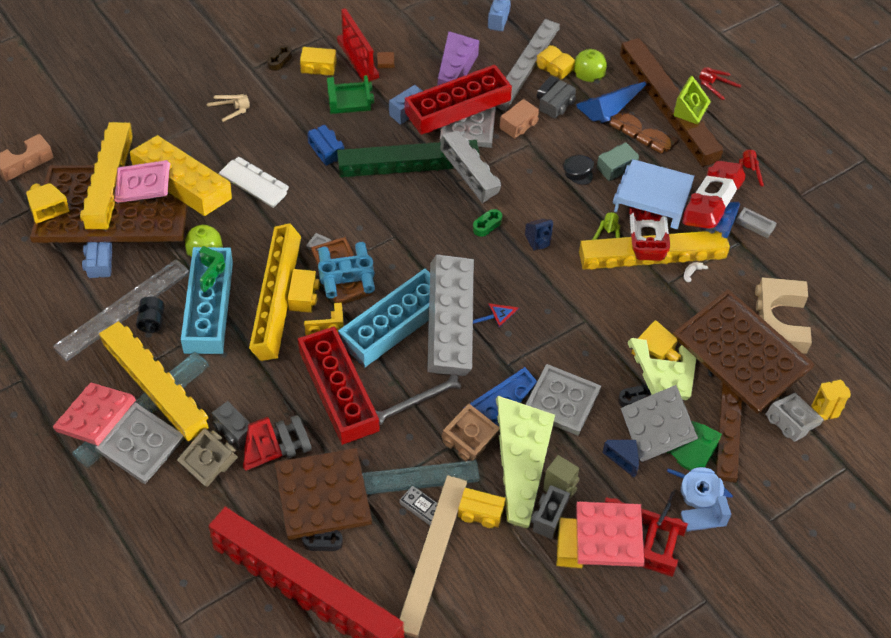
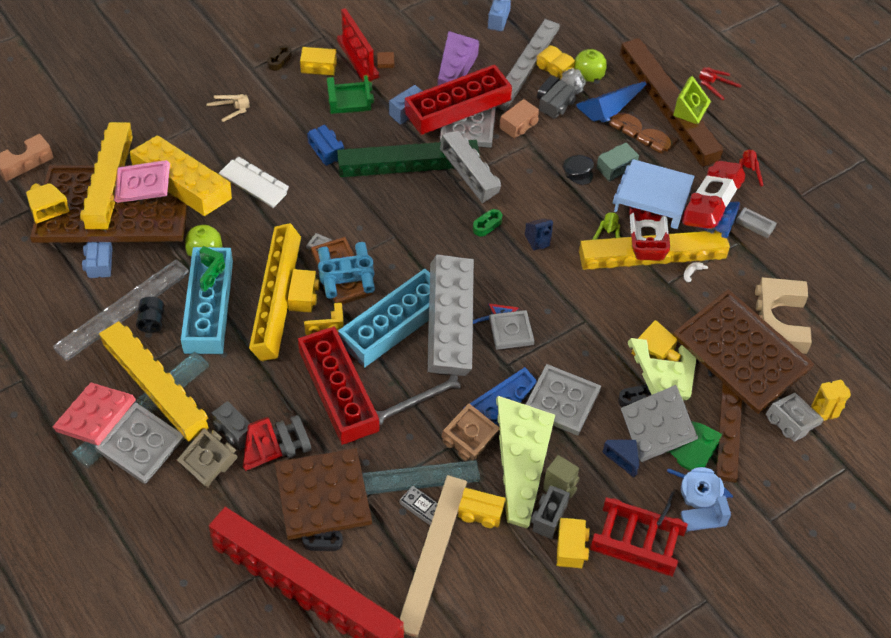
(511, 329): none -> light grey plate
(574, 78): none -> light grey head
(609, 534): coral plate -> none

